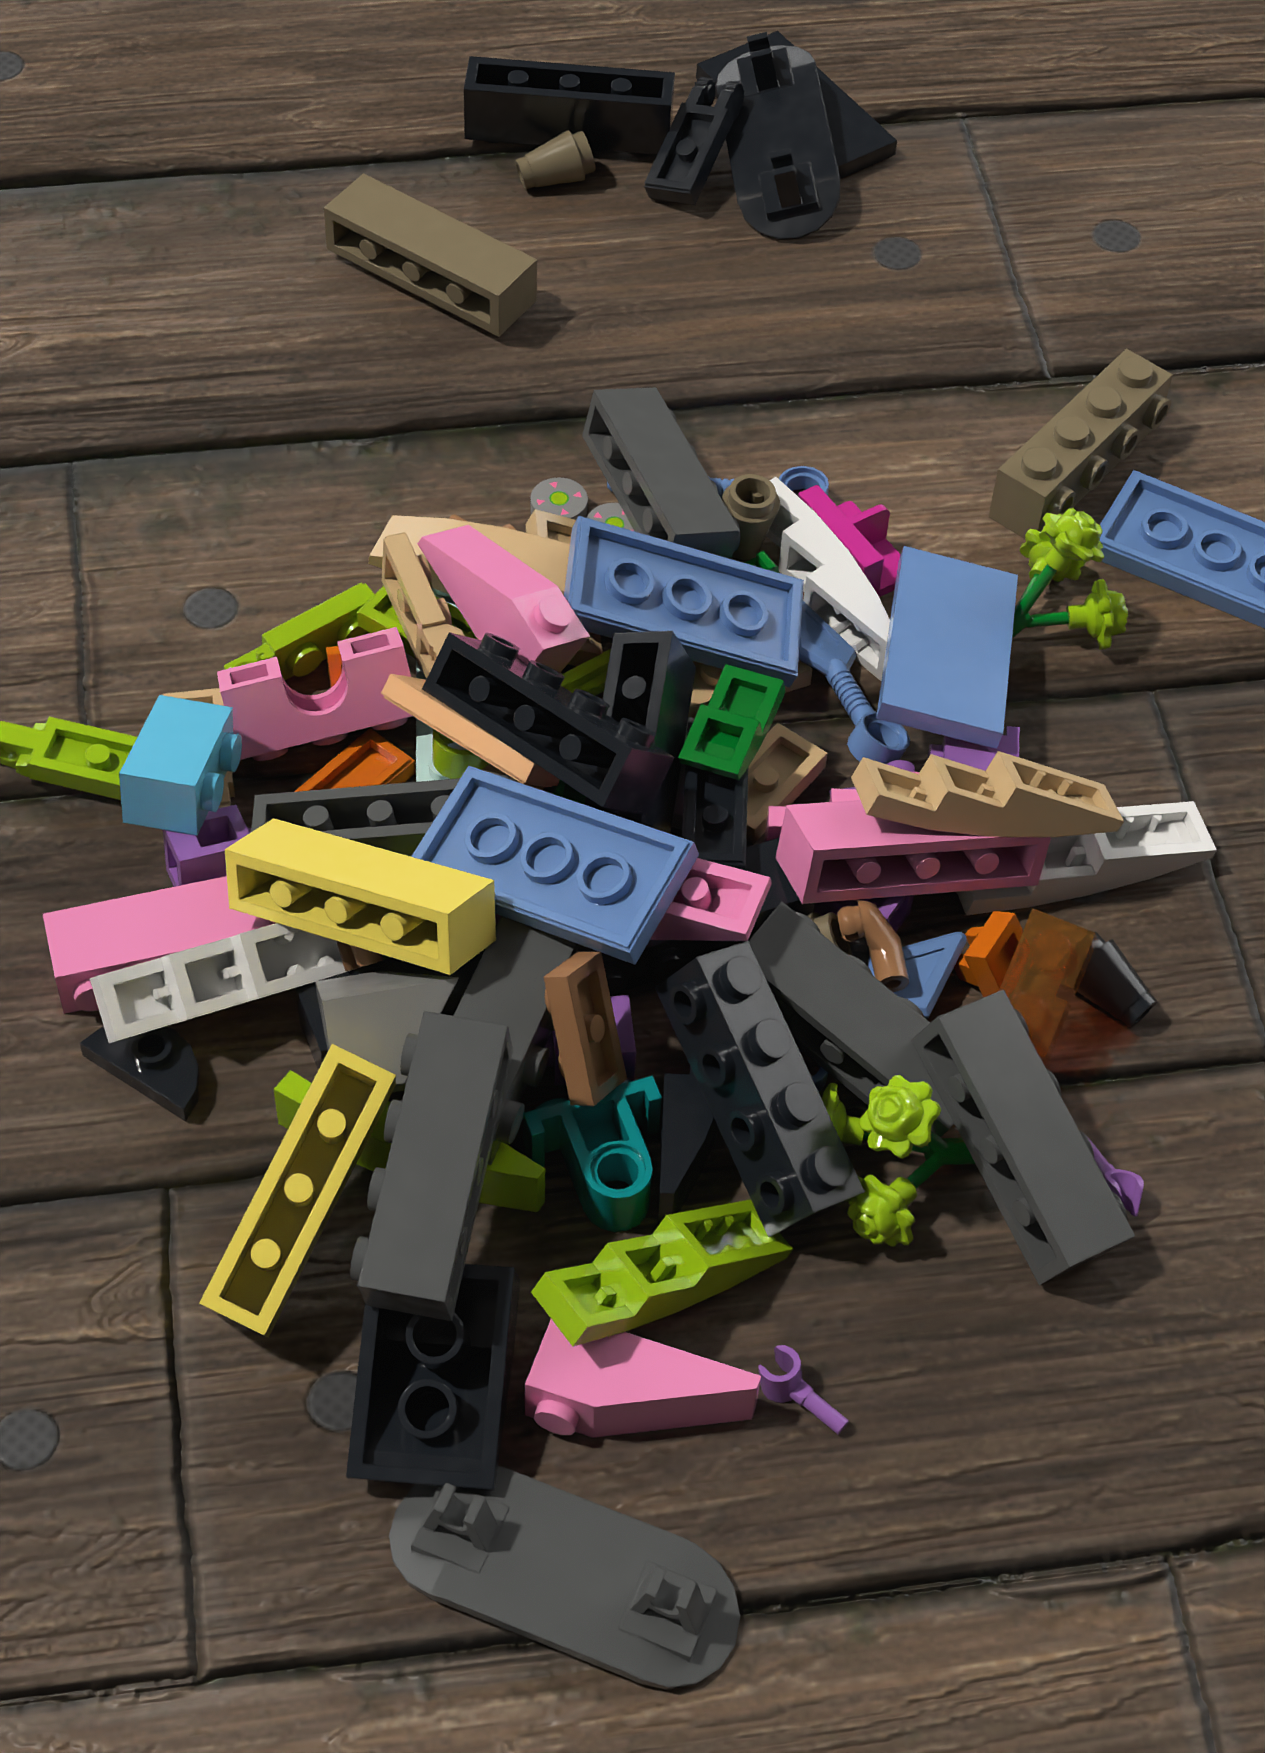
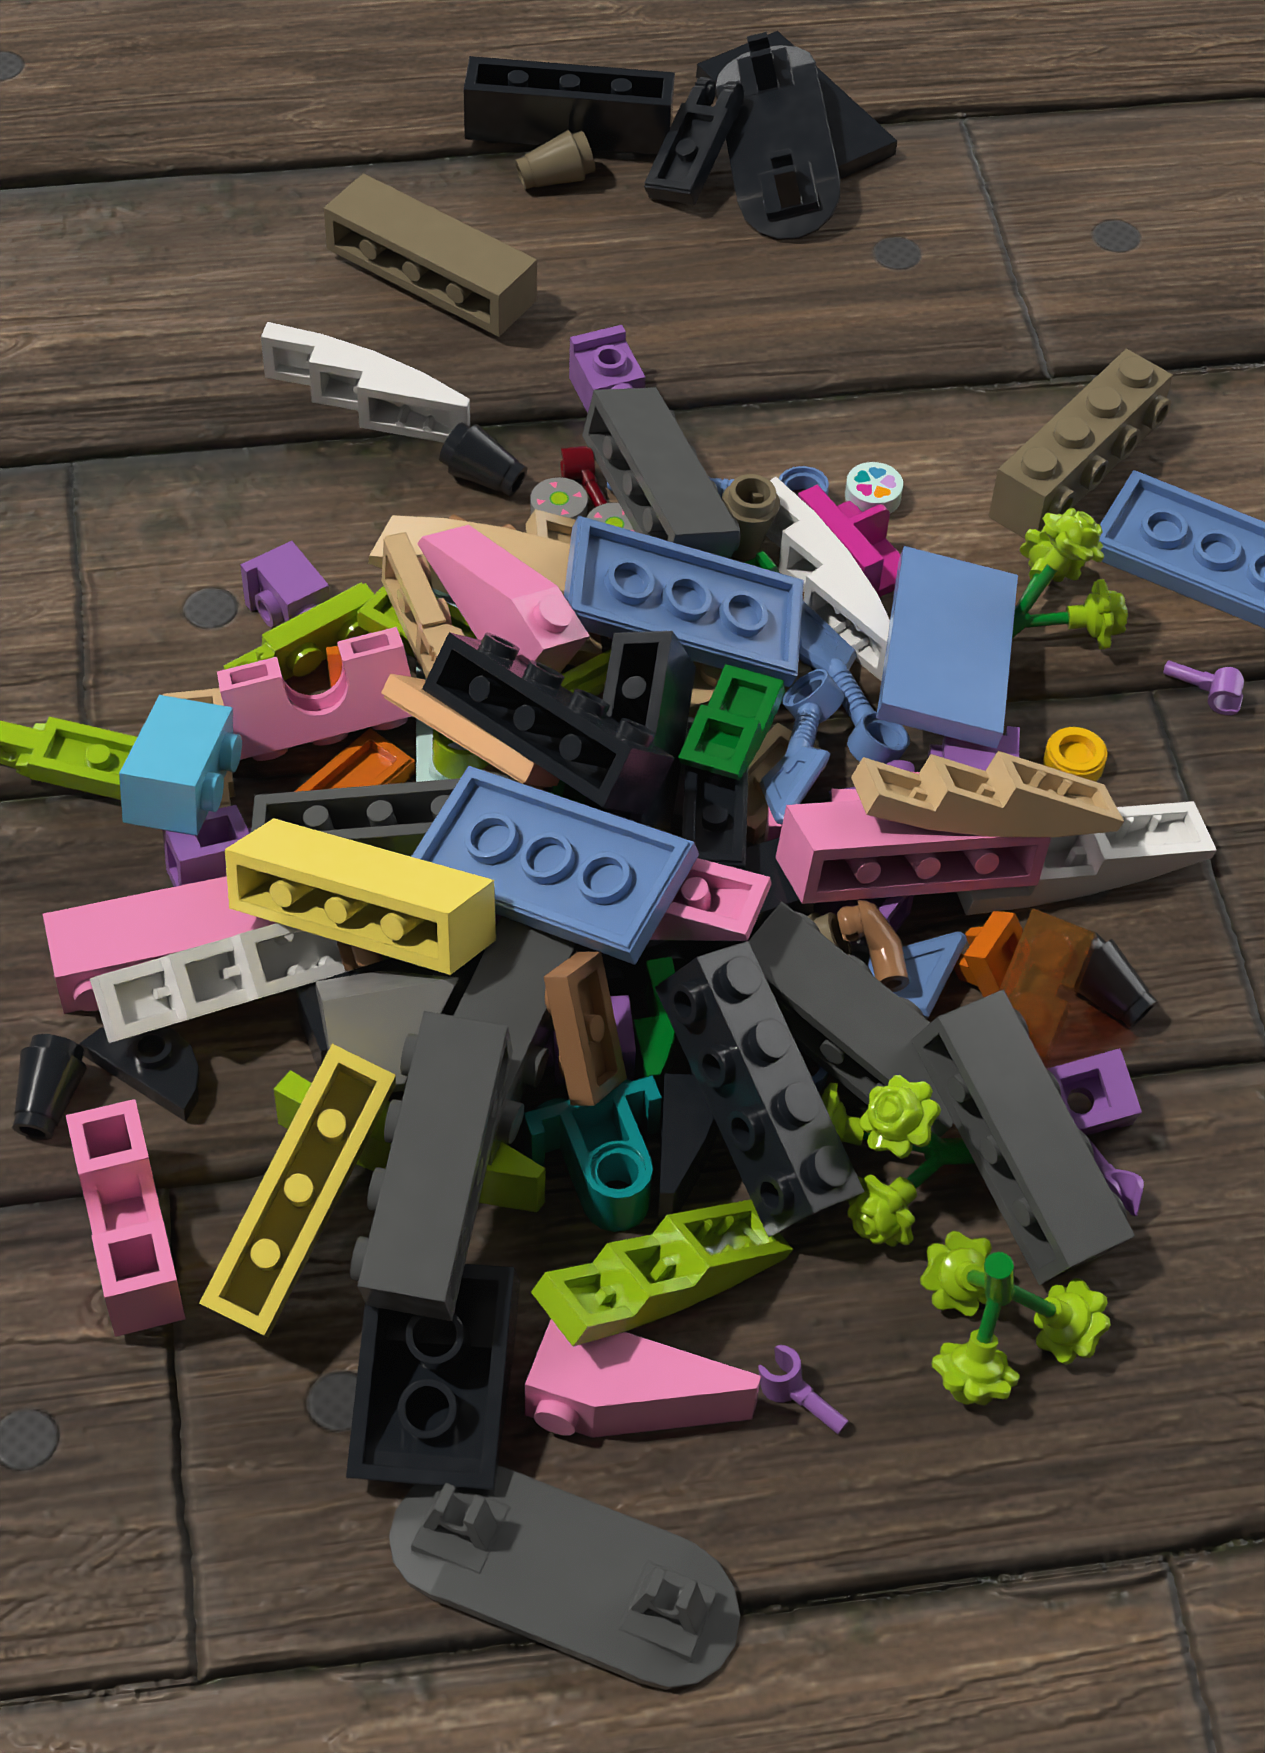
(46, 1084): none -> black cone
(125, 1218): none -> bright pink arch
(282, 584): none -> medium lavender brick
(356, 378): none -> white slope
(481, 460): none -> black cone
(578, 465): none -> dark red hand
(602, 362): none -> medium lavender brick
(654, 1034): none -> green slope
(810, 702): none -> medium blue piece
(874, 485): none -> light aqua tile
(968, 1274): none -> lime plant
(1076, 752): none -> yellow tile
(1107, 1086): none -> medium lavender brick
(1224, 685): none -> medium lavender hand

